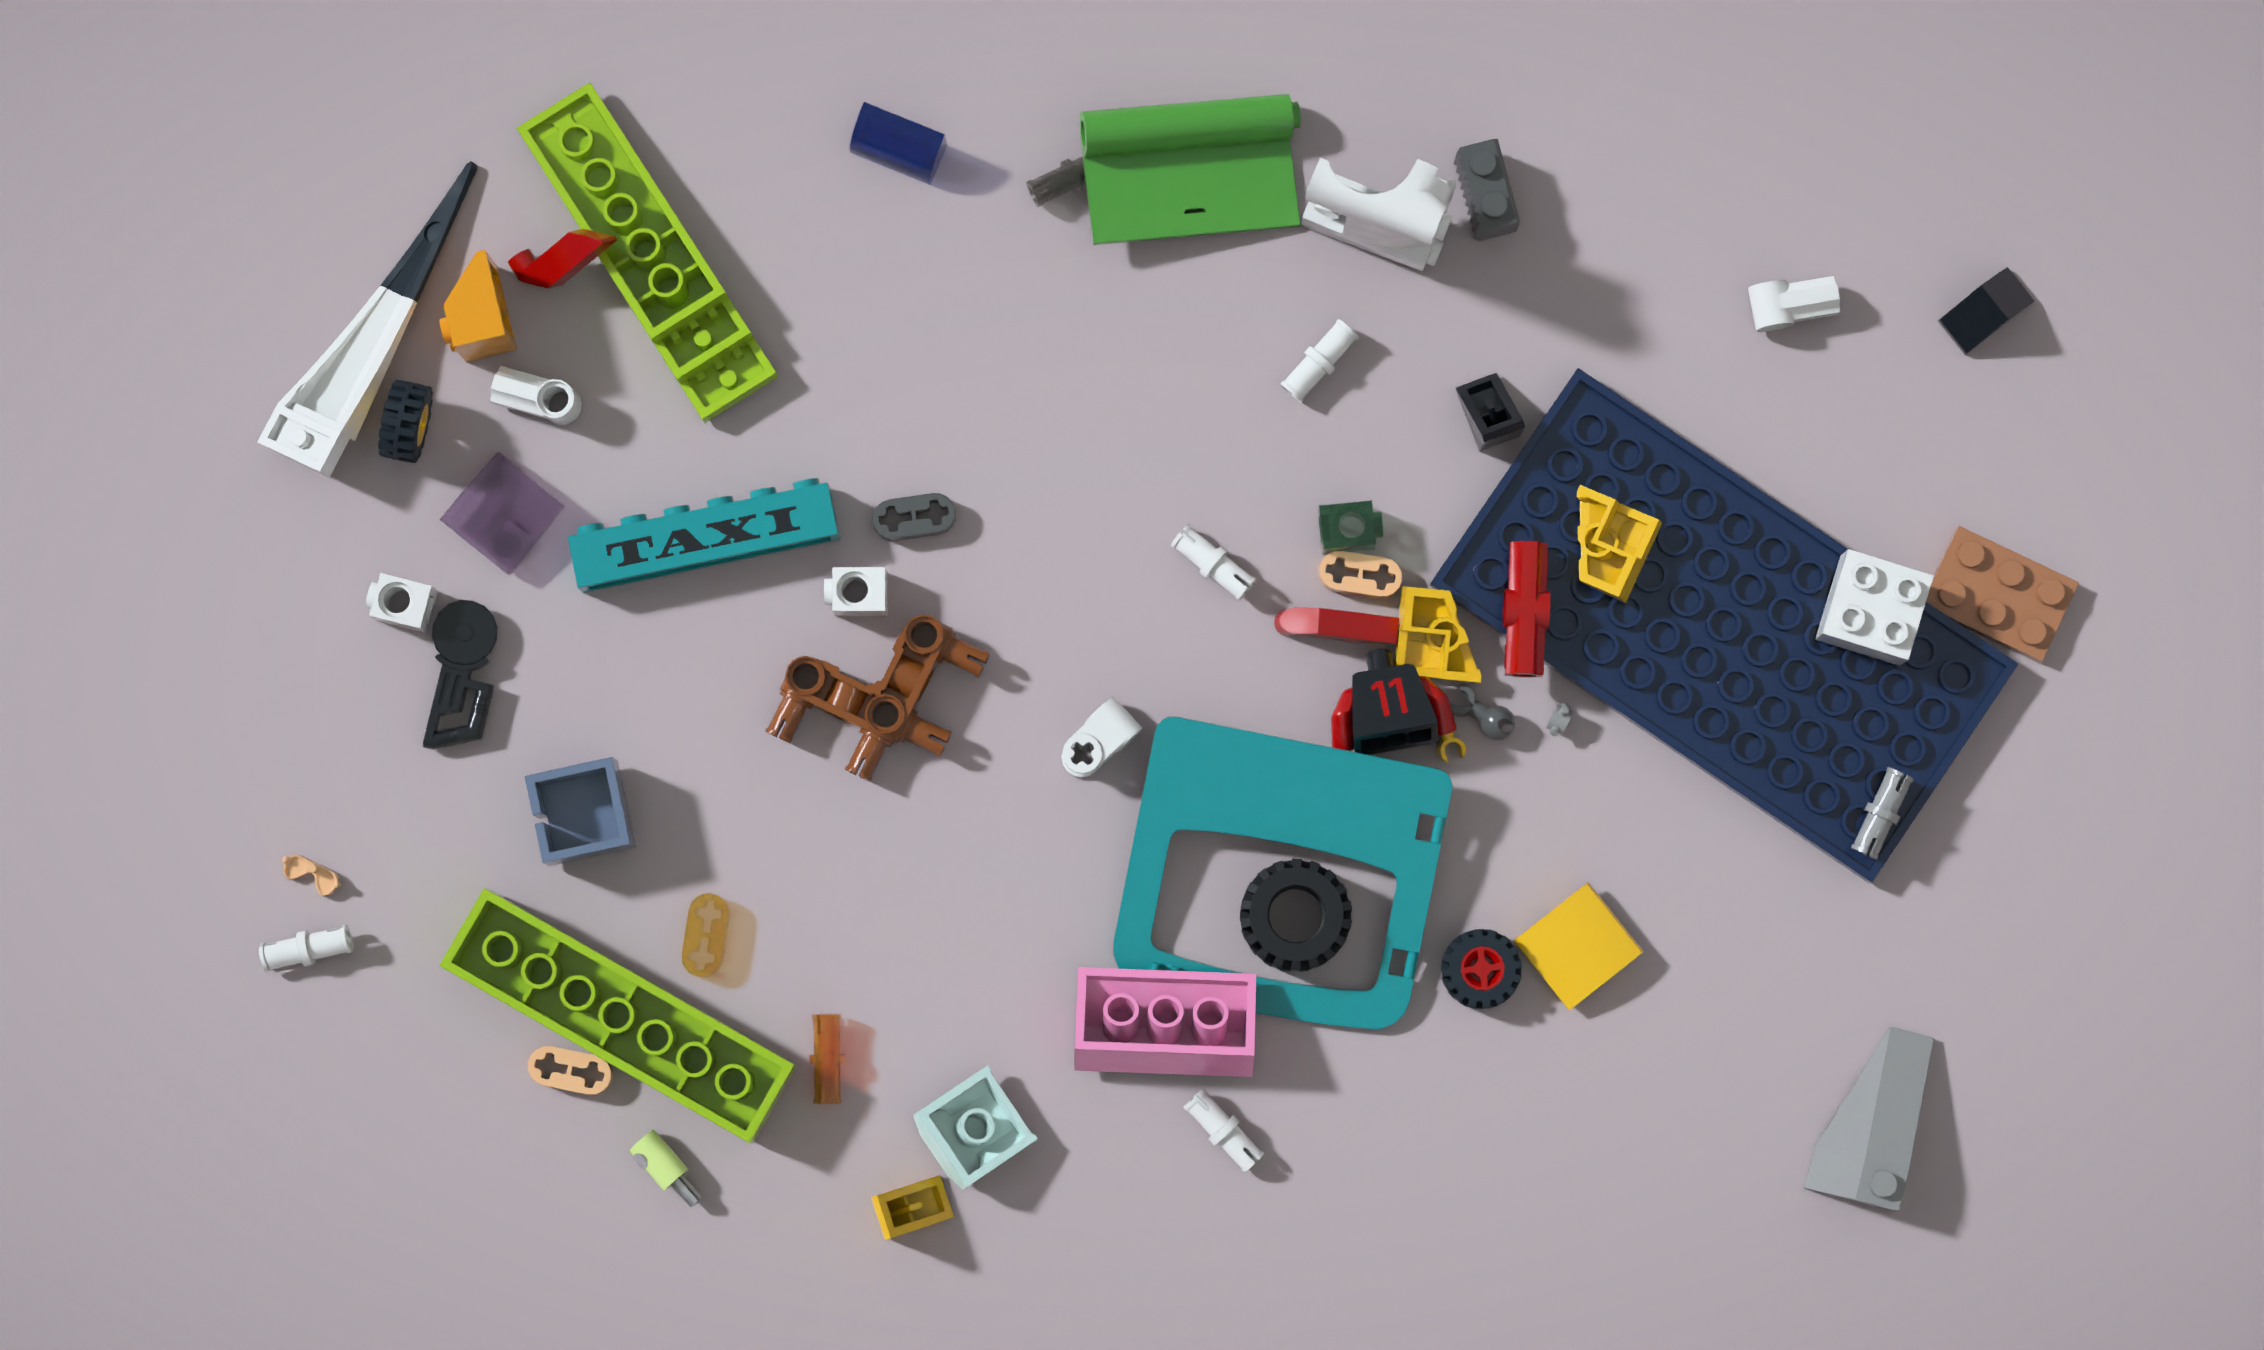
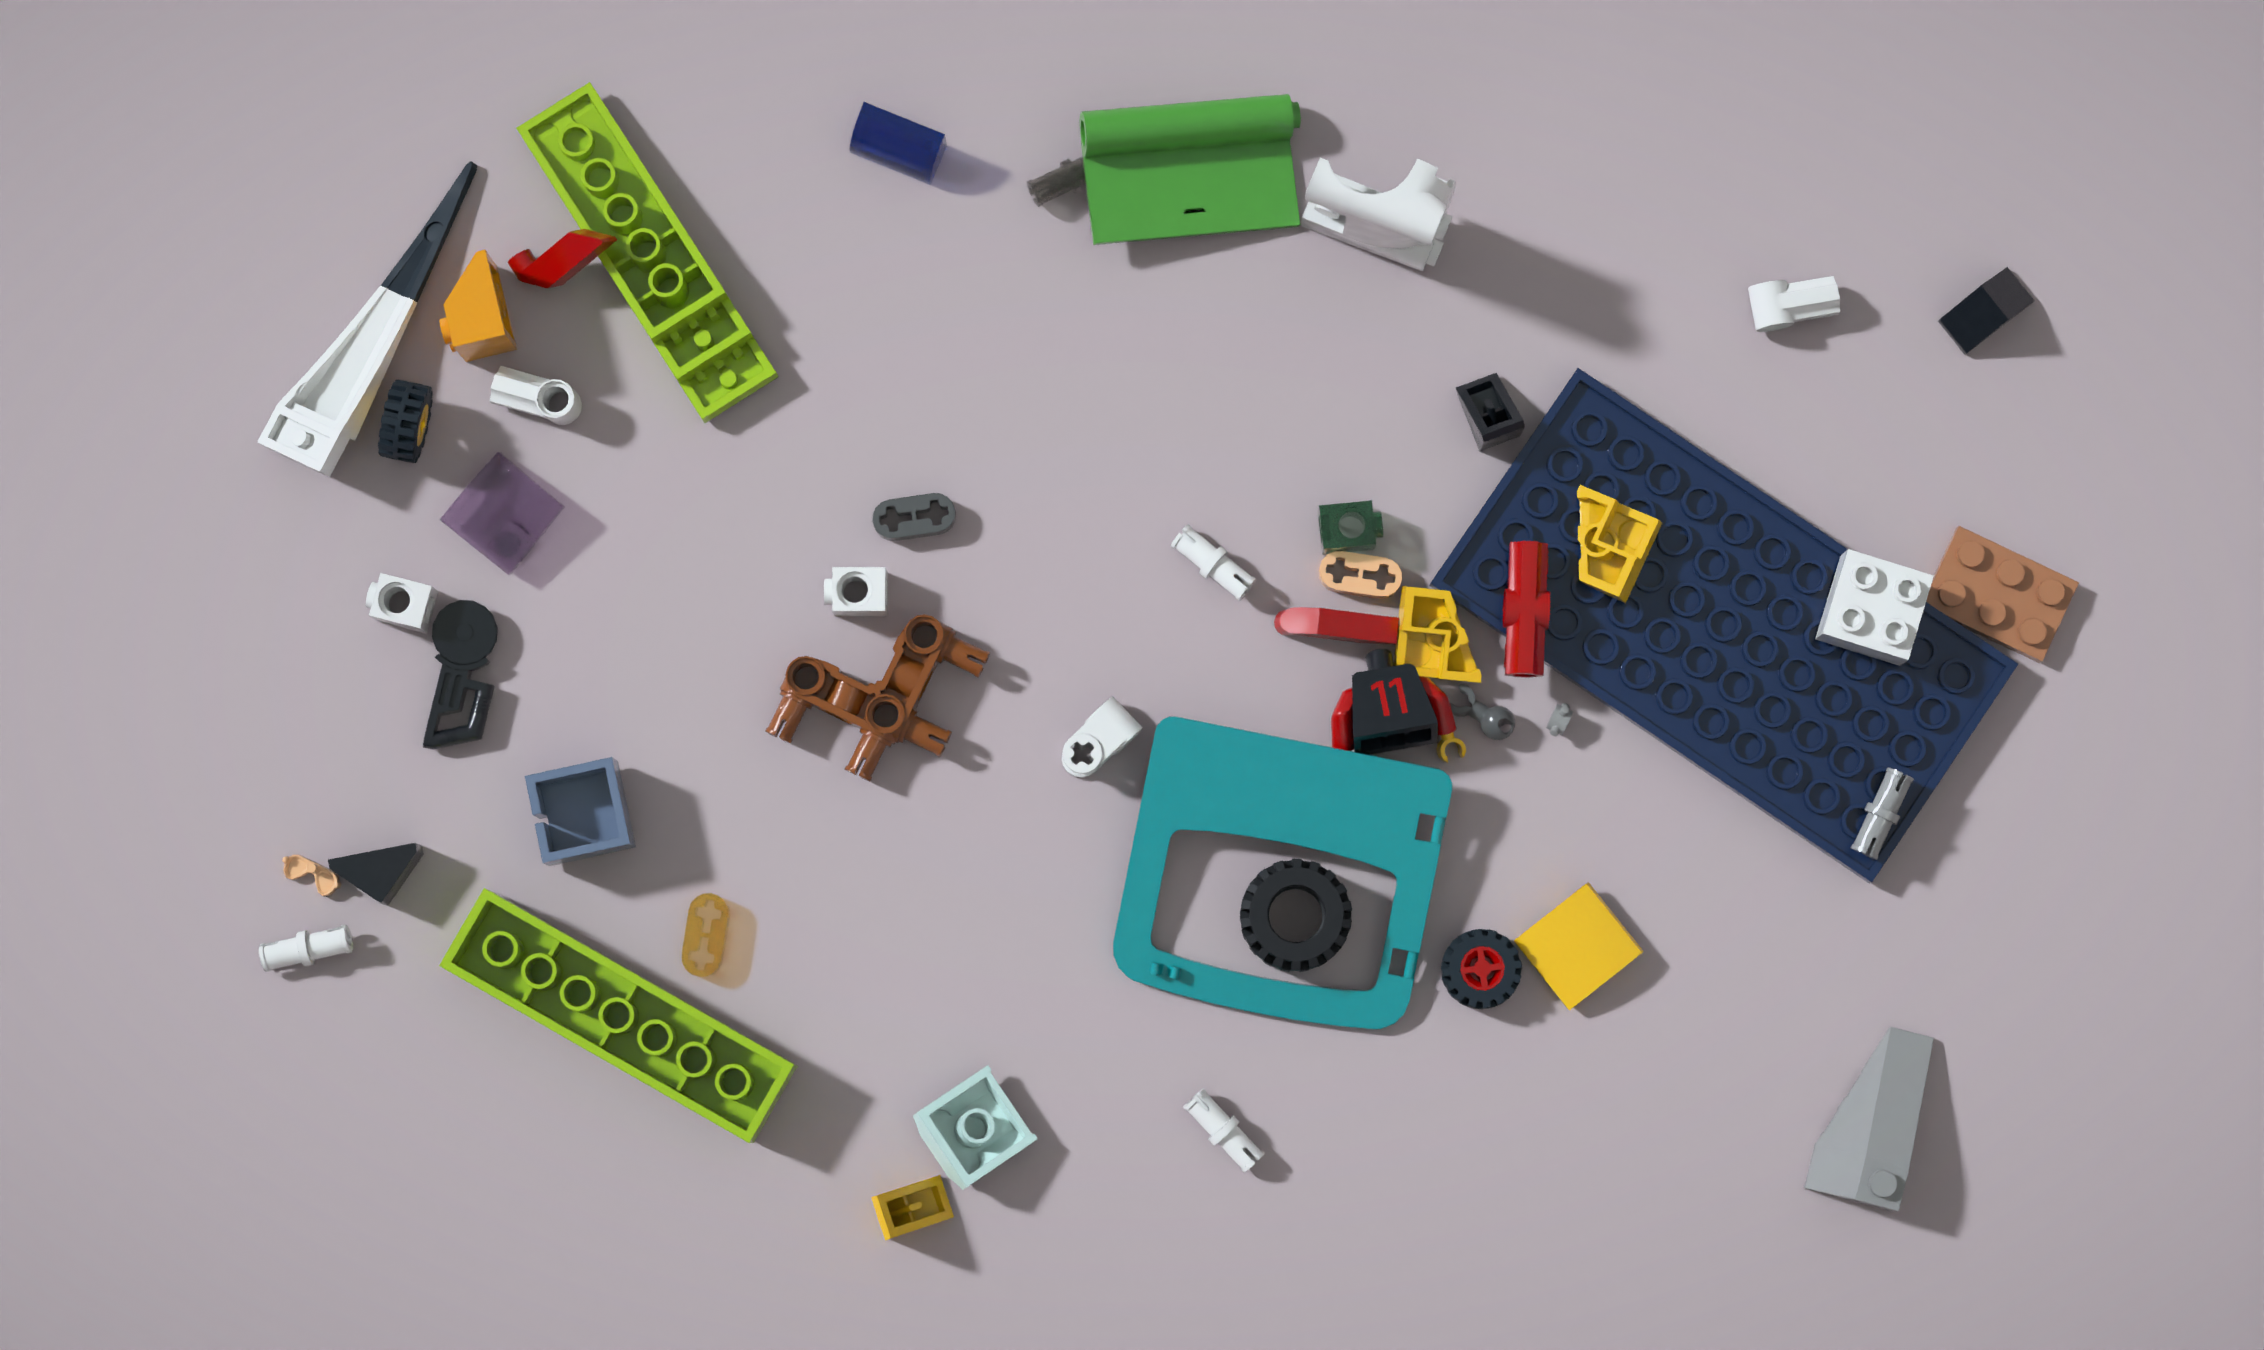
(379, 871): none -> black slope
(568, 1081): light nougat beam -> none
(664, 1166): yellowish green piece -> none
(703, 536): teal brick -> none
(826, 1058): clear orange pin -> none
(1165, 1022): bright pink slope -> none
(1319, 360): white pin -> none
(1486, 190): dark grey brick -> none

